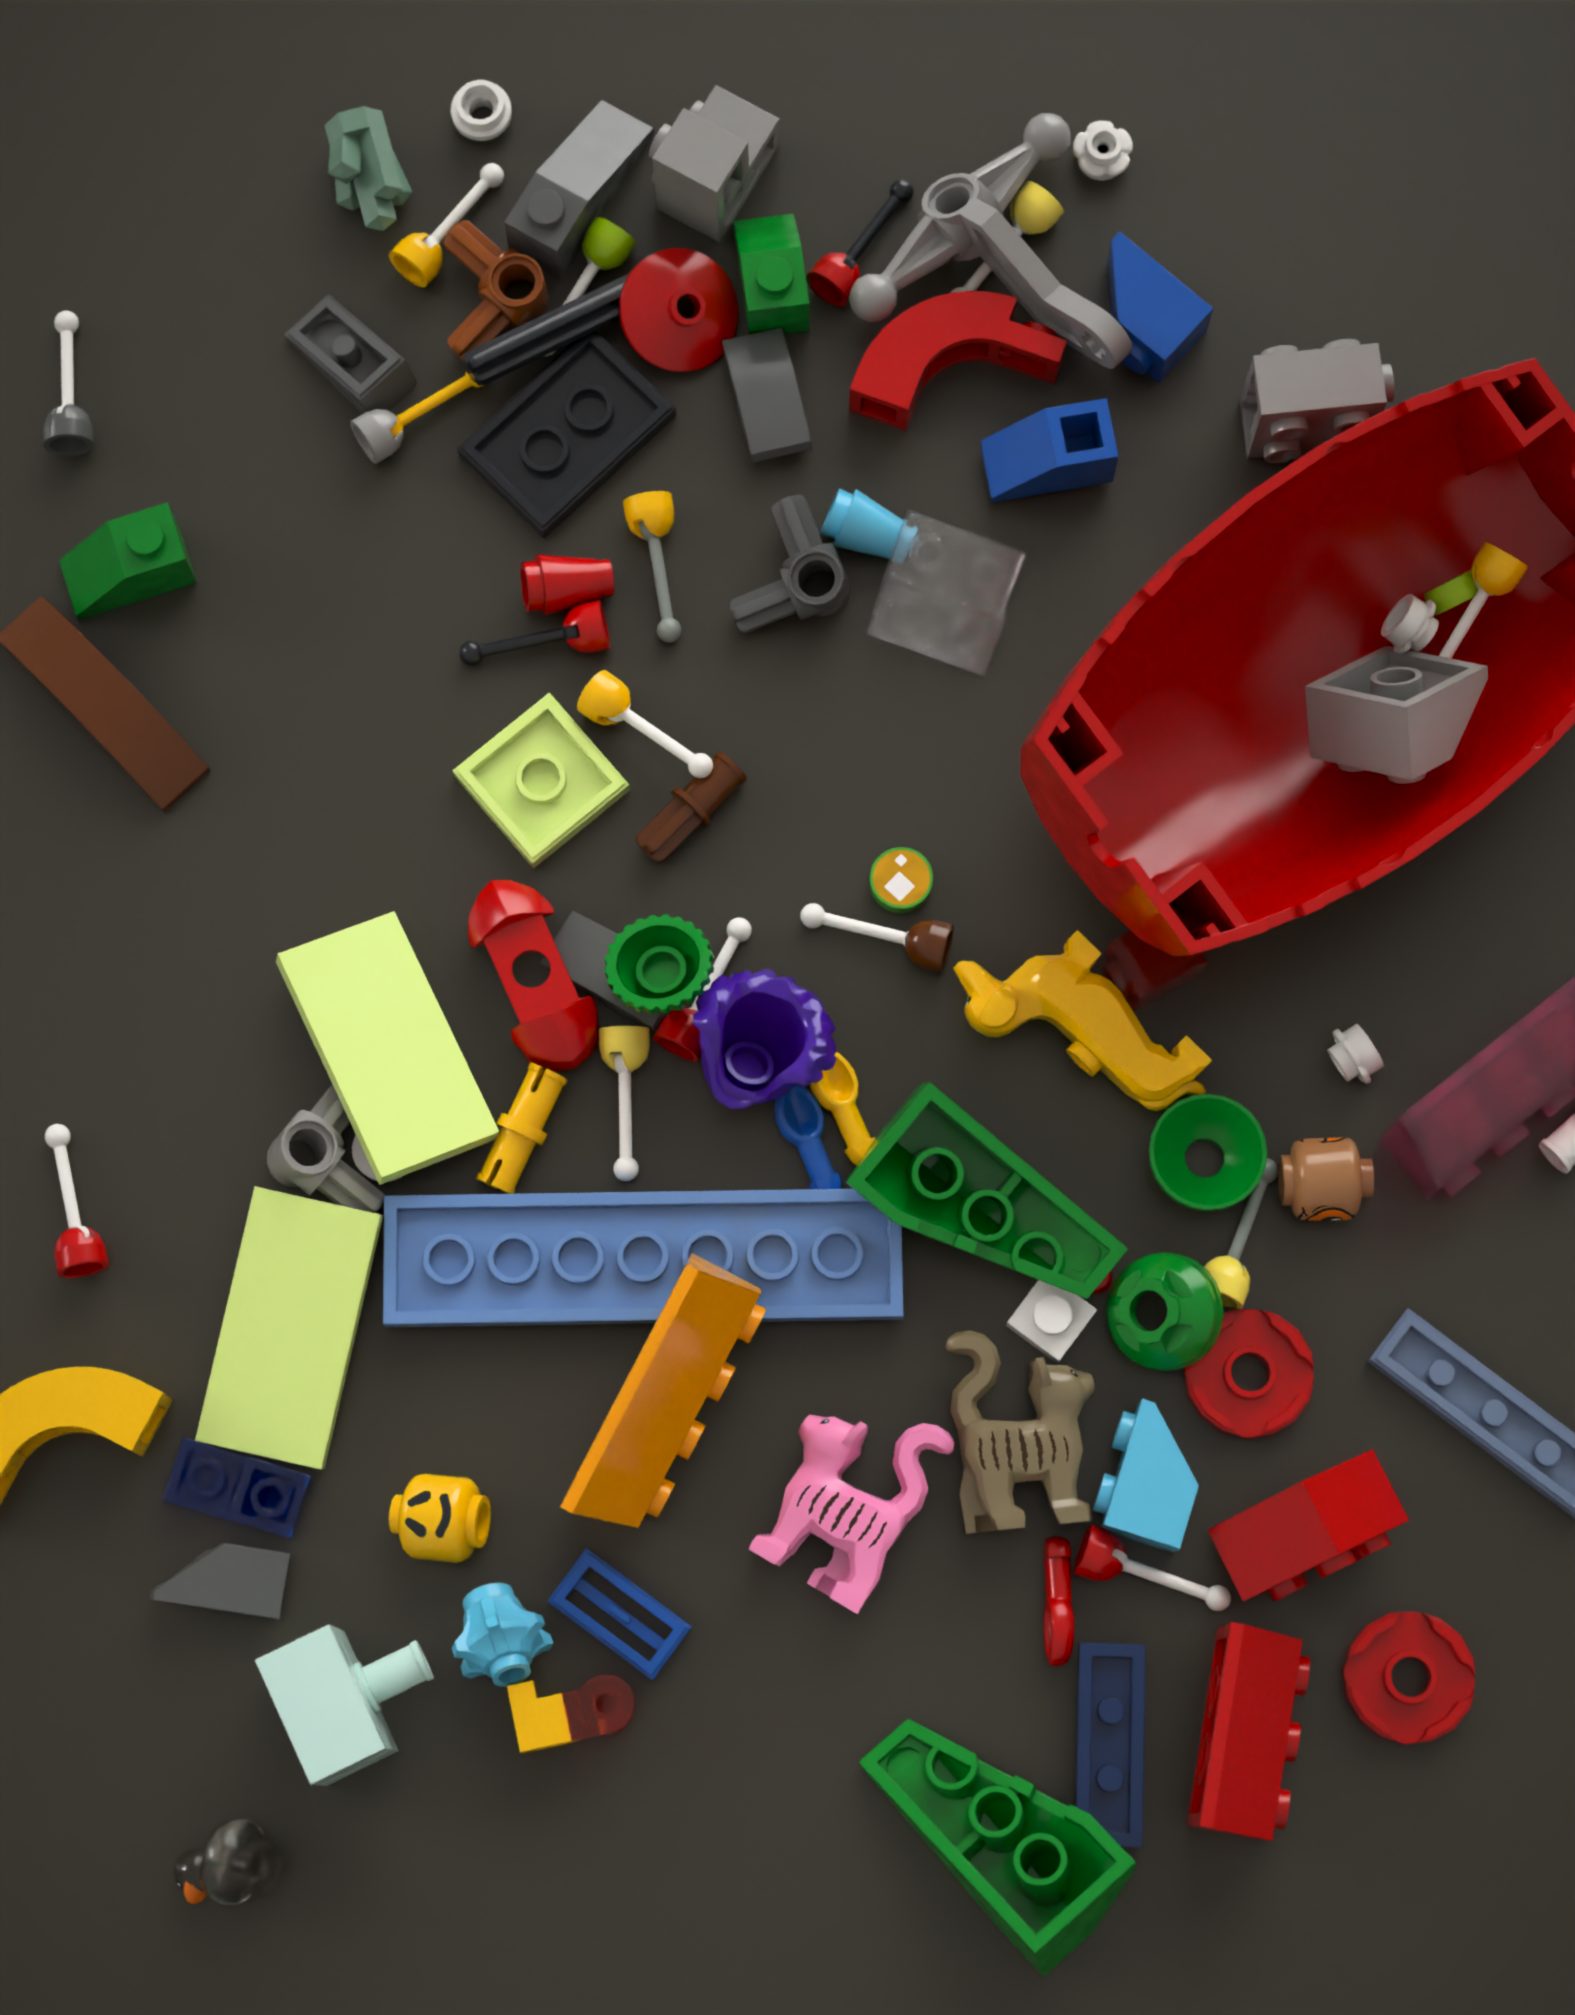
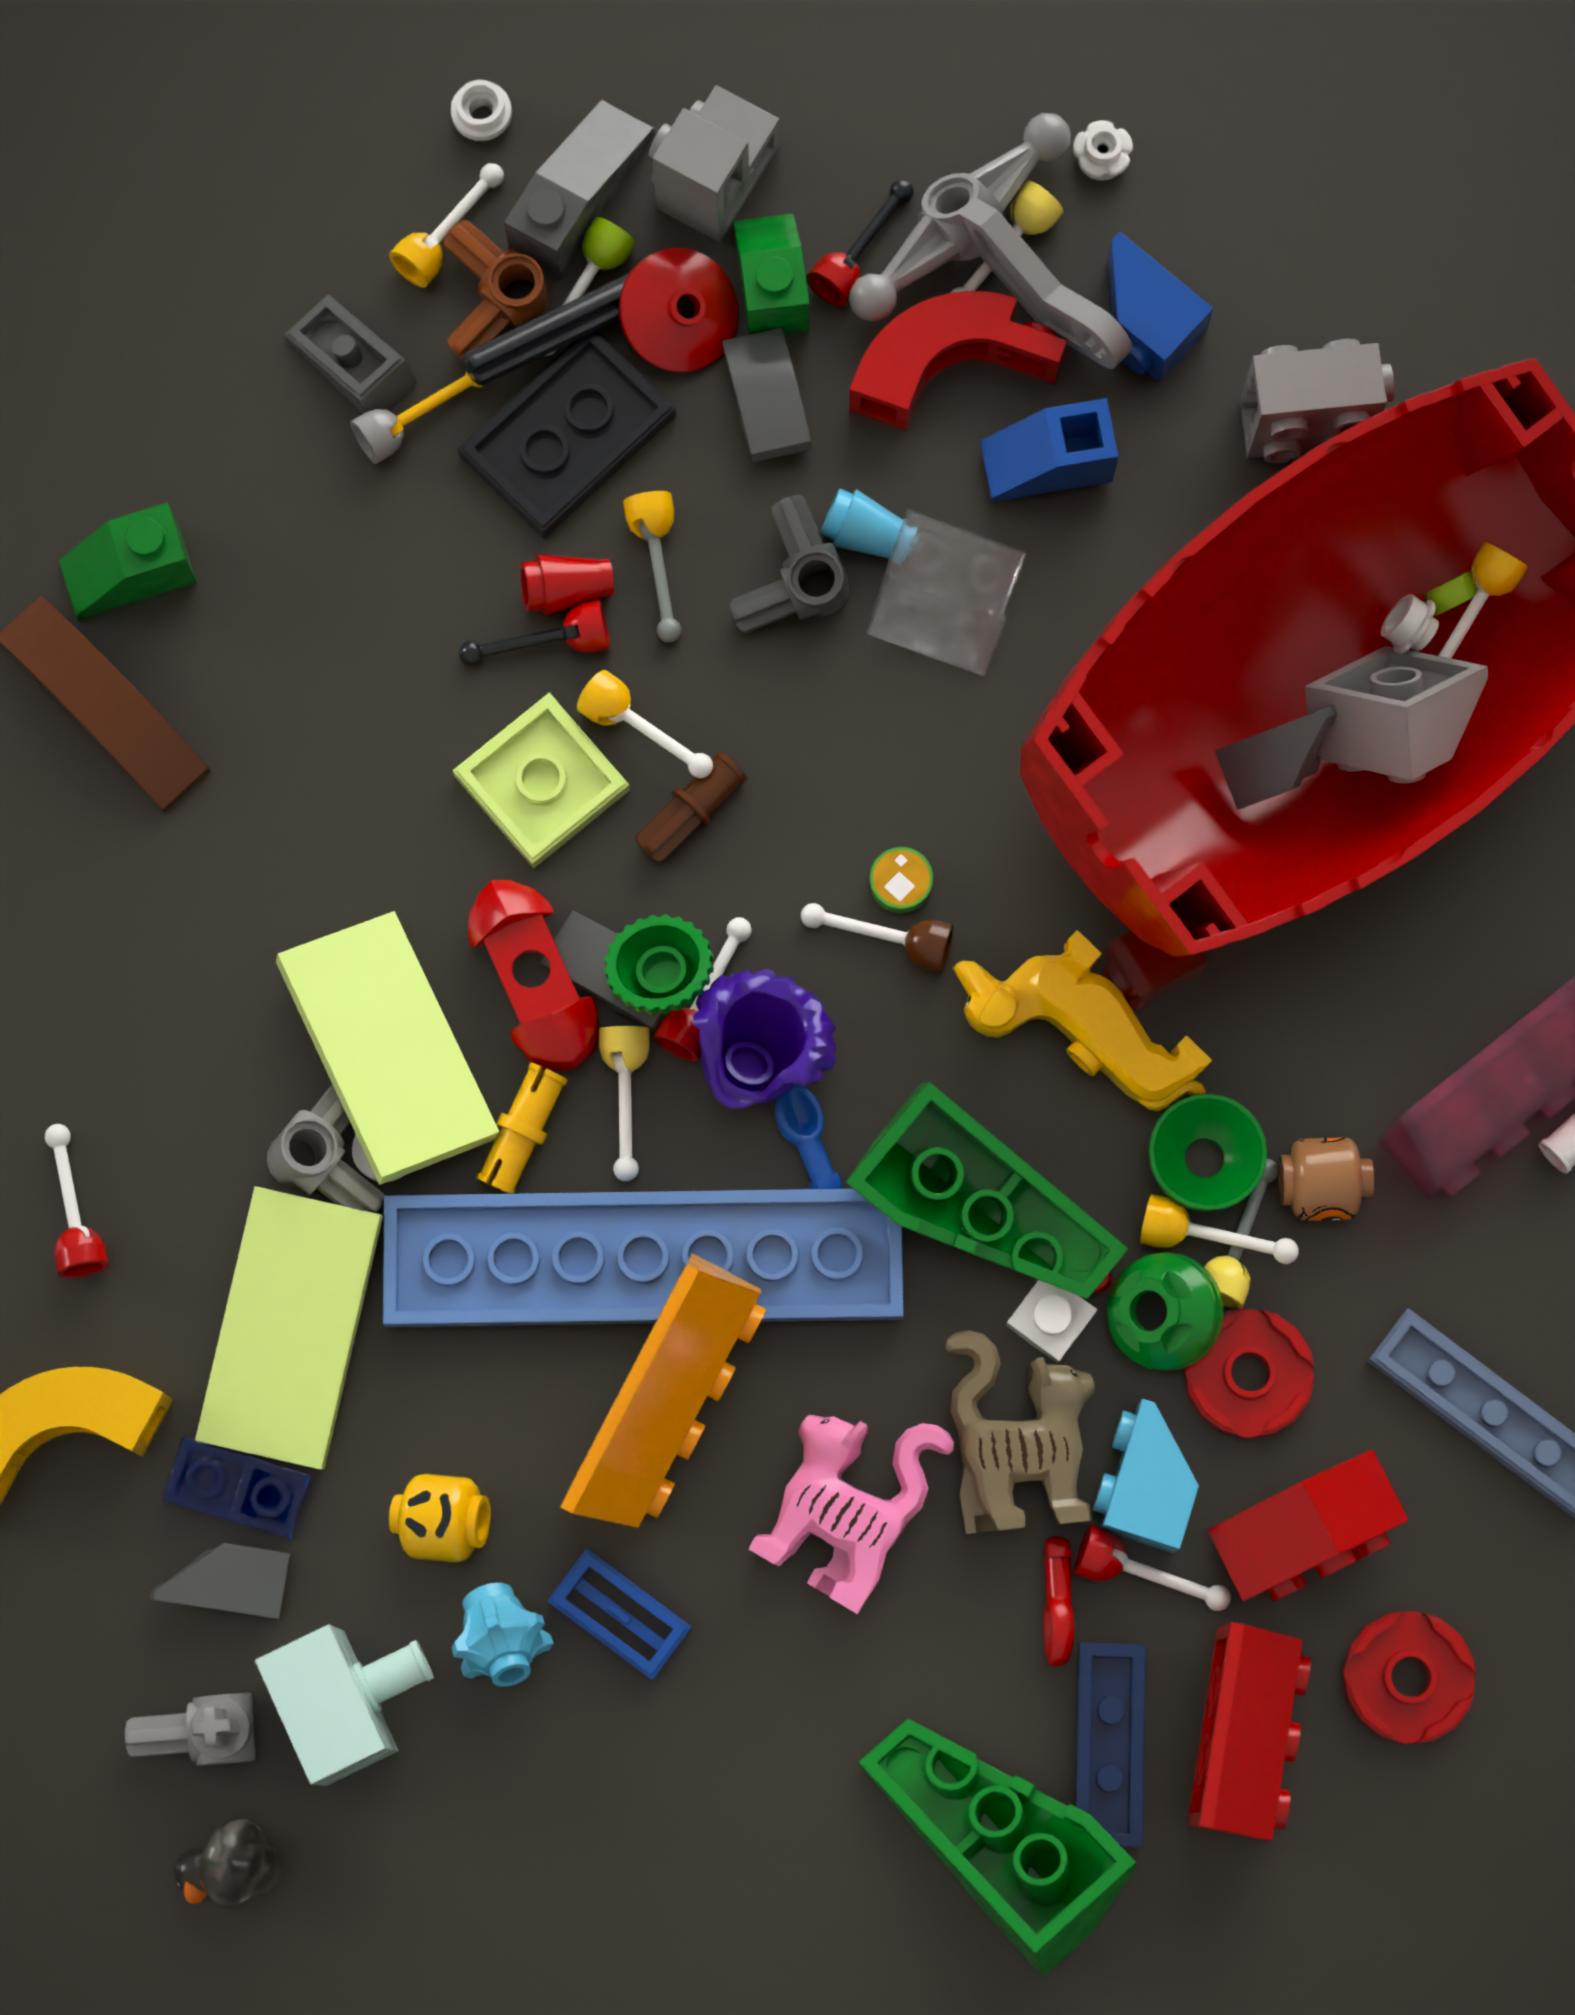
(67, 427): dark grey hinge -> none
(212, 1731): none -> light grey axle
(365, 166): sand green rock -> none
(595, 1710): leg -> none
(838, 1094): yellow piece -> none
(1169, 1224): none -> hinge
(1275, 758): none -> dark grey slope
(1355, 1054): white plate -> none

